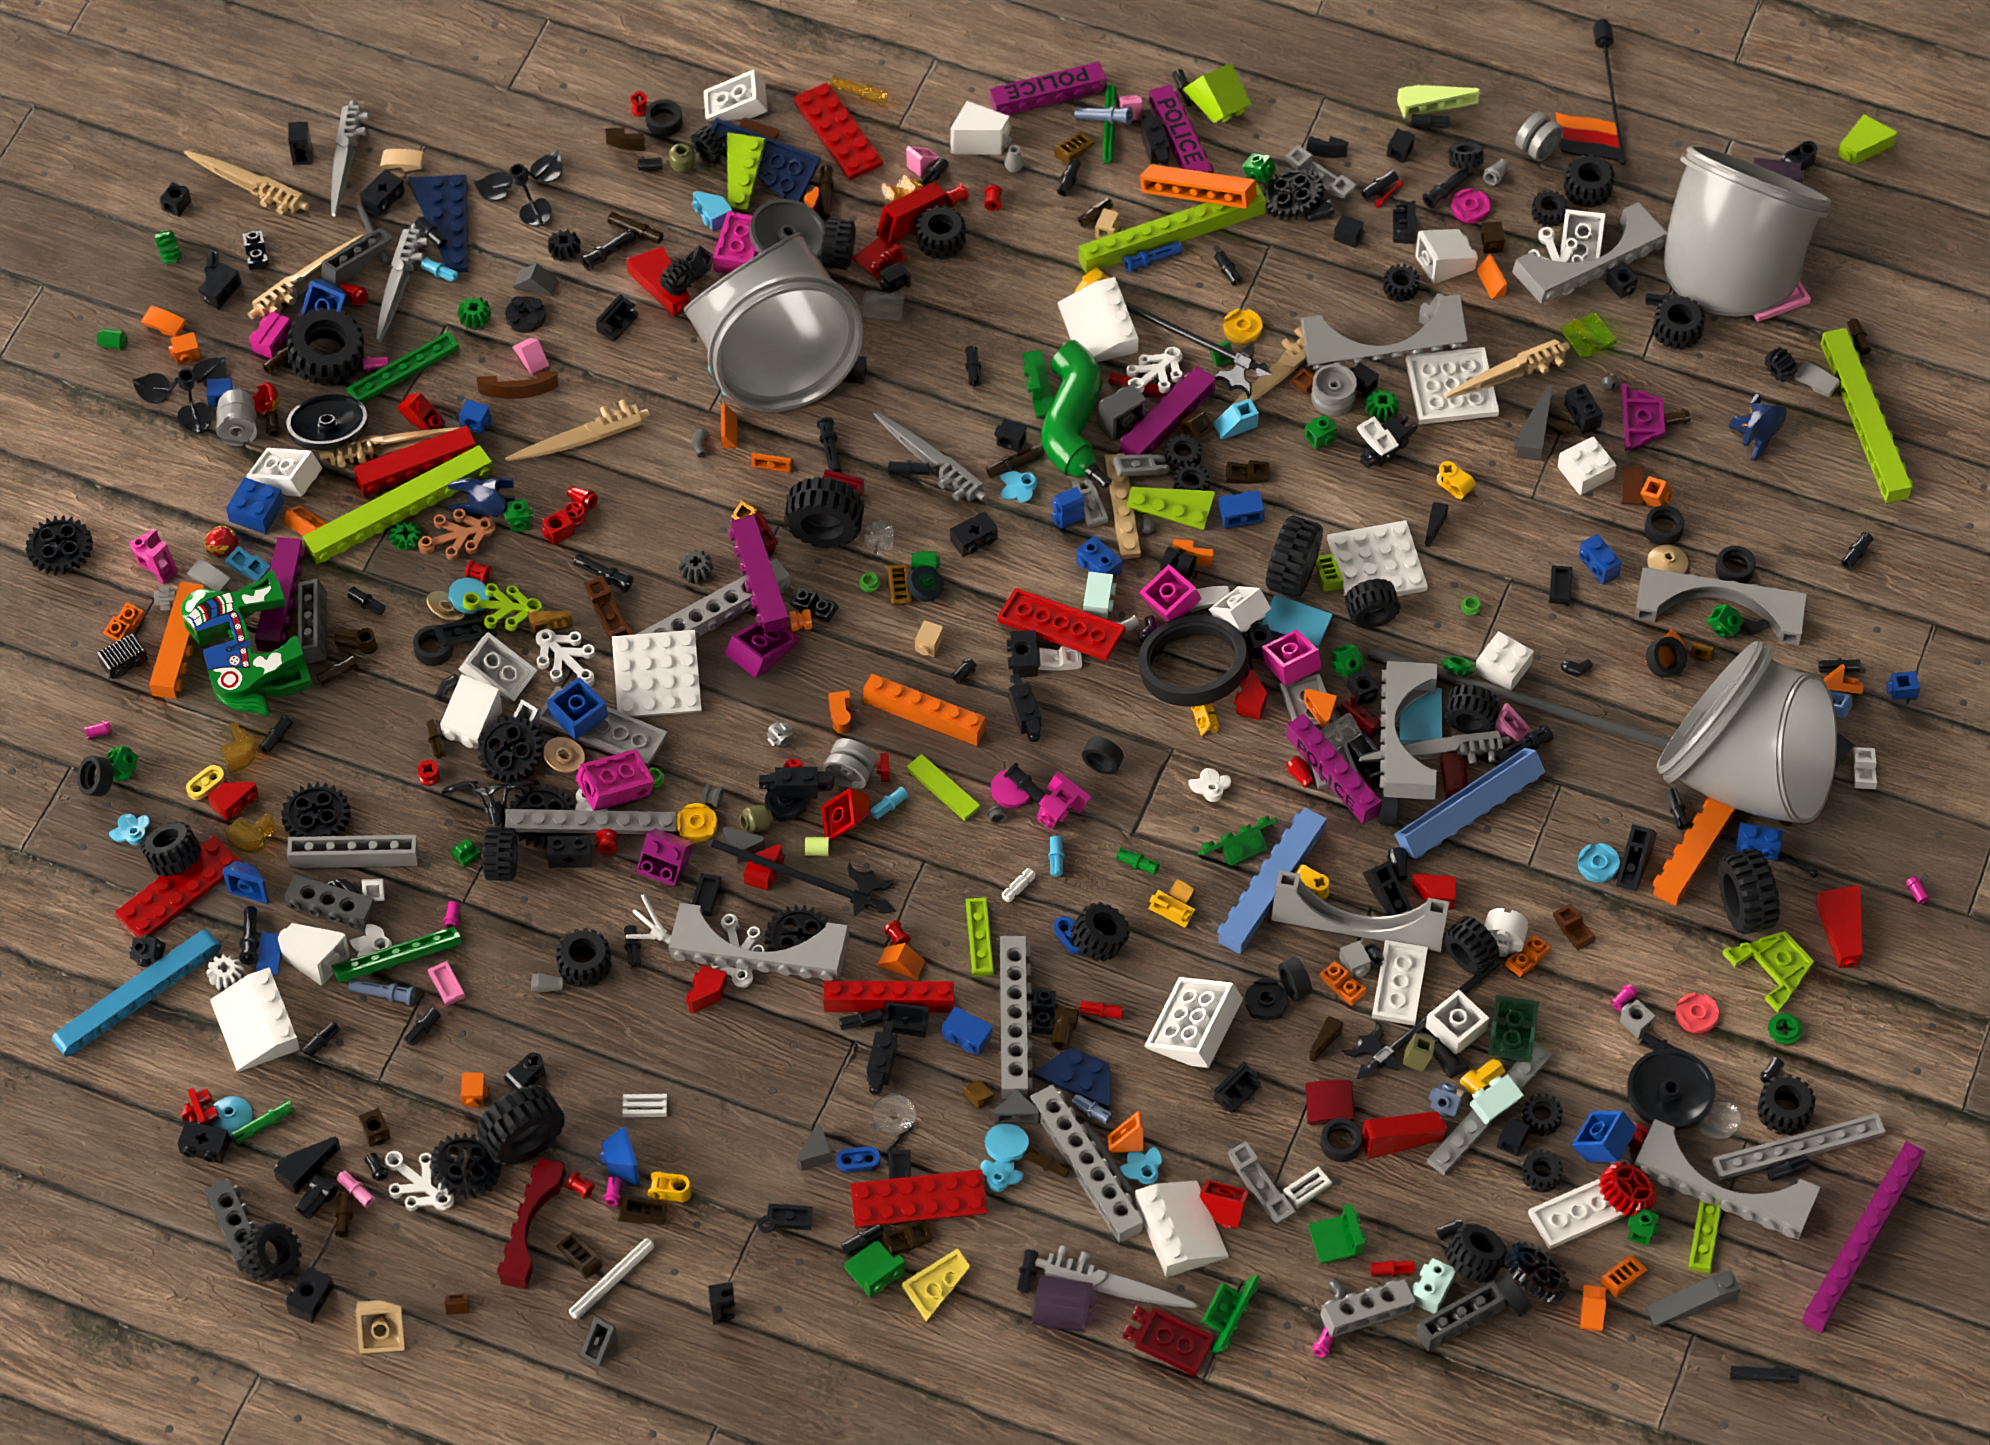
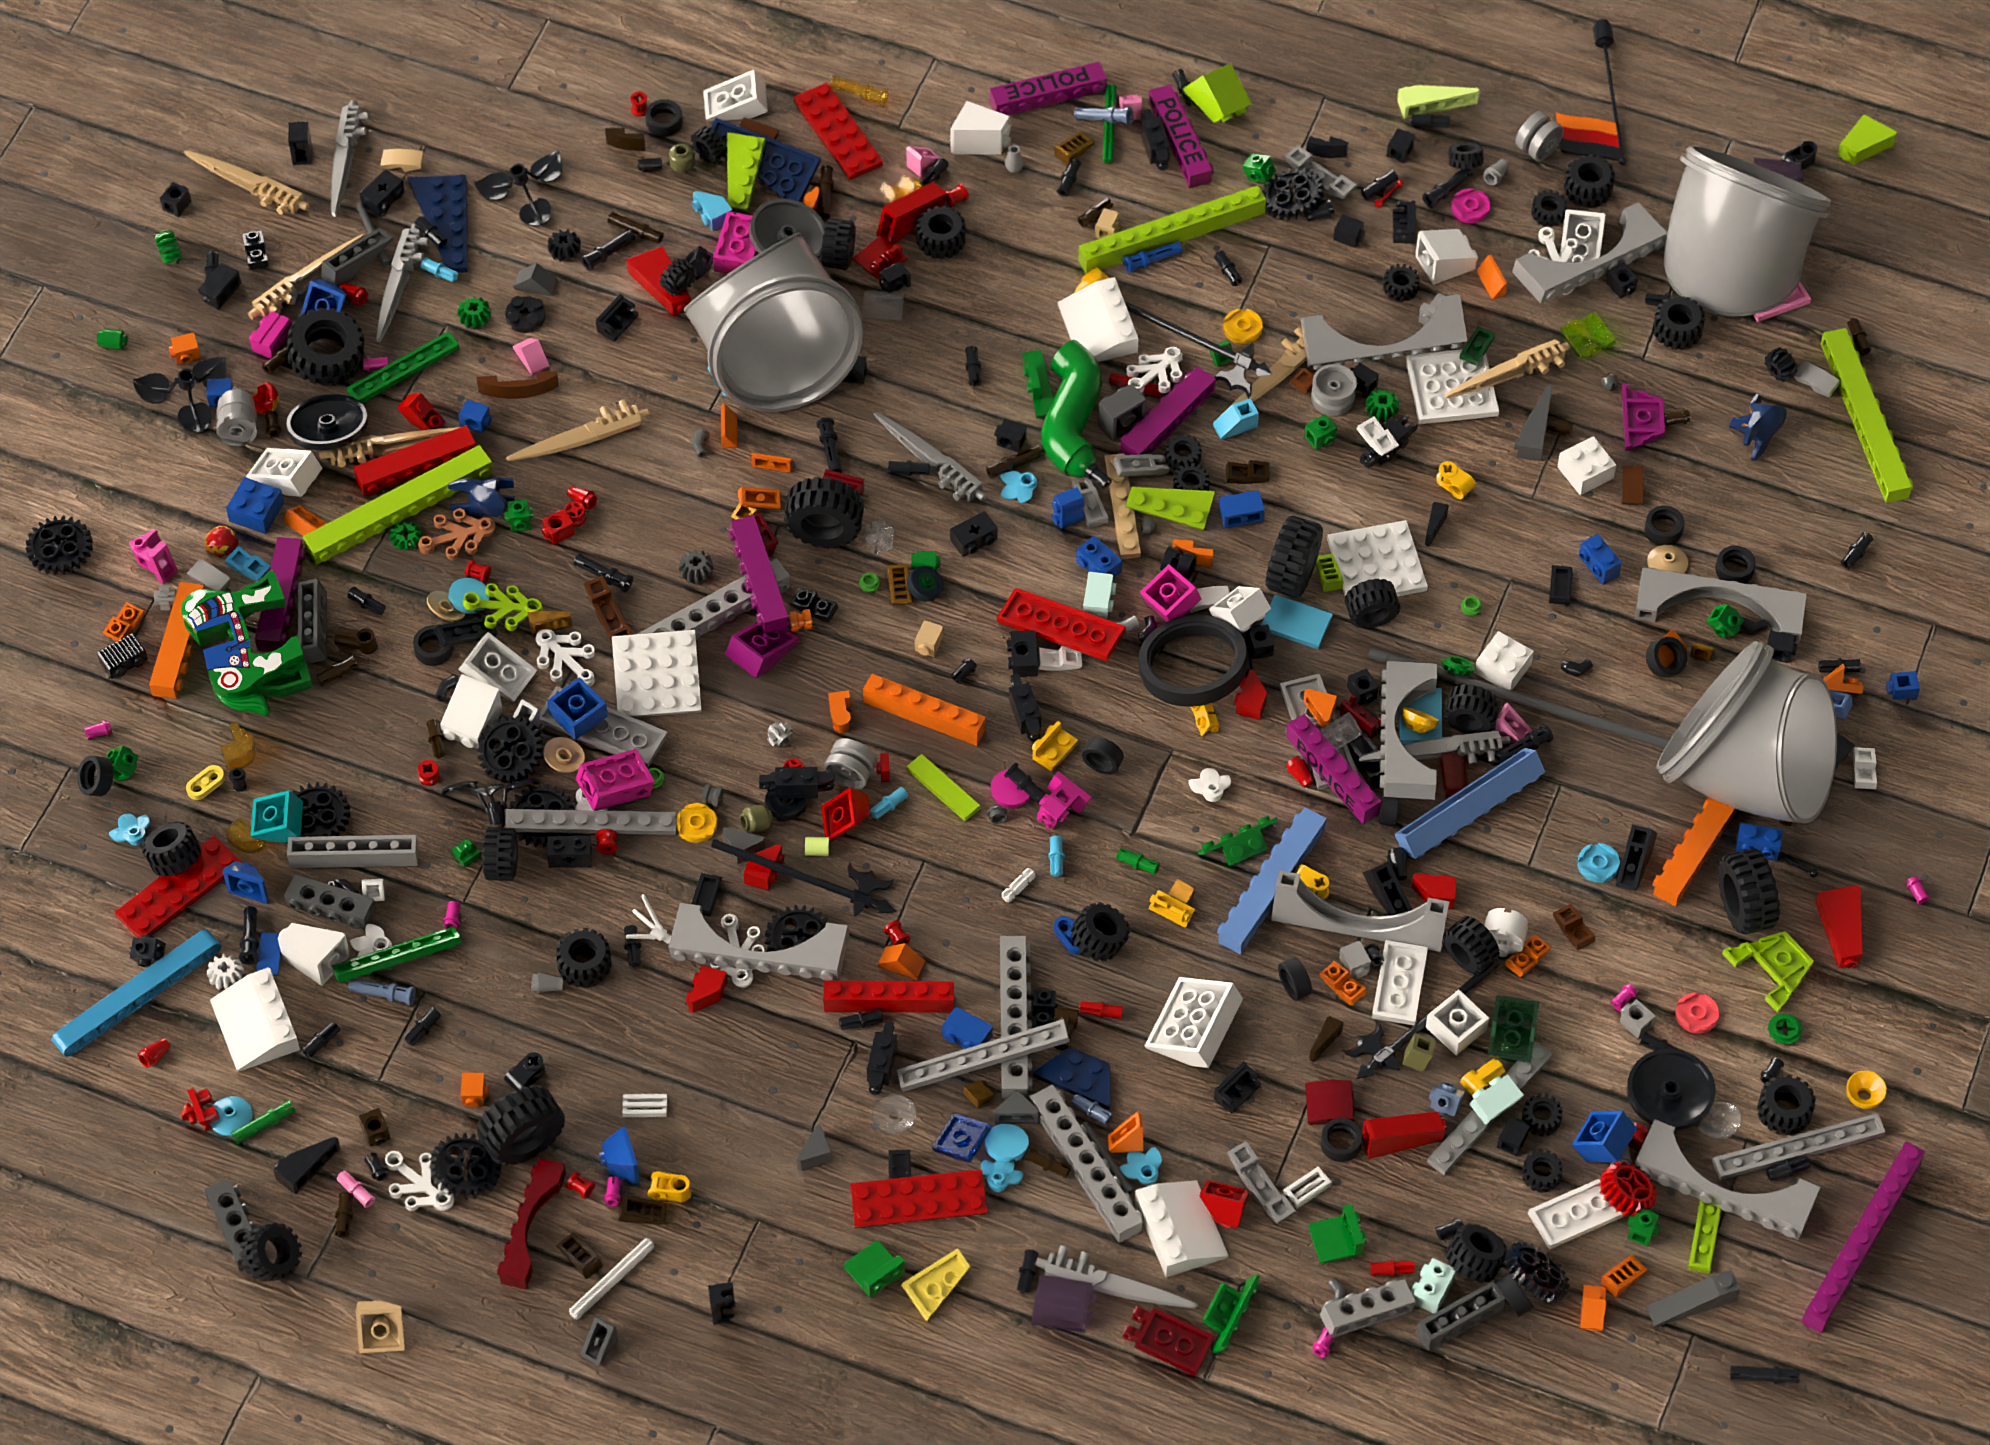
(152, 1053): none -> red cone
(164, 321): orange slope -> none
(203, 1142): black brick -> none
(232, 798): red slope -> none
(238, 777): none -> black pin
(275, 735): black pin -> none
(277, 817): none -> teal slope
(309, 1307): black brick -> none
(319, 1191): black piece -> none
(446, 983): bright pink tile -> none
(457, 1304): reddish brown slope -> none
(664, 856): magenta slope -> none
(759, 497): none -> orange slope
(787, 1217): black hinge -> none
(858, 1159): blue plate -> none
(862, 1239): black axle -> none
(895, 1142): black hinge -> none
(907, 1018): black hinge -> none
(908, 1238): dark brown slope -> none
(961, 1137): none -> clear blue tile
(979, 937): lime tile -> none
(983, 1055): none -> light grey plate
(993, 195): red bush -> none
(1053, 747): none -> yellow bracket
(1196, 424): dark brown brick -> none
(1198, 186): orange brick -> none
(1262, 1010): black plate -> none
(1291, 657): dark pink brick -> none
(1347, 660): green brick -> none
(1418, 720): none -> yellow piece
(1451, 1063): black tile -> none
(1477, 346): none -> dark green plate
(1492, 237): dark brown brick -> none
(1583, 408): black brick -> none
(1656, 492): orange brick -> none
(1677, 808): black axle -> none
(1782, 645): none -> black brick
(1868, 1082): none -> yellow piece

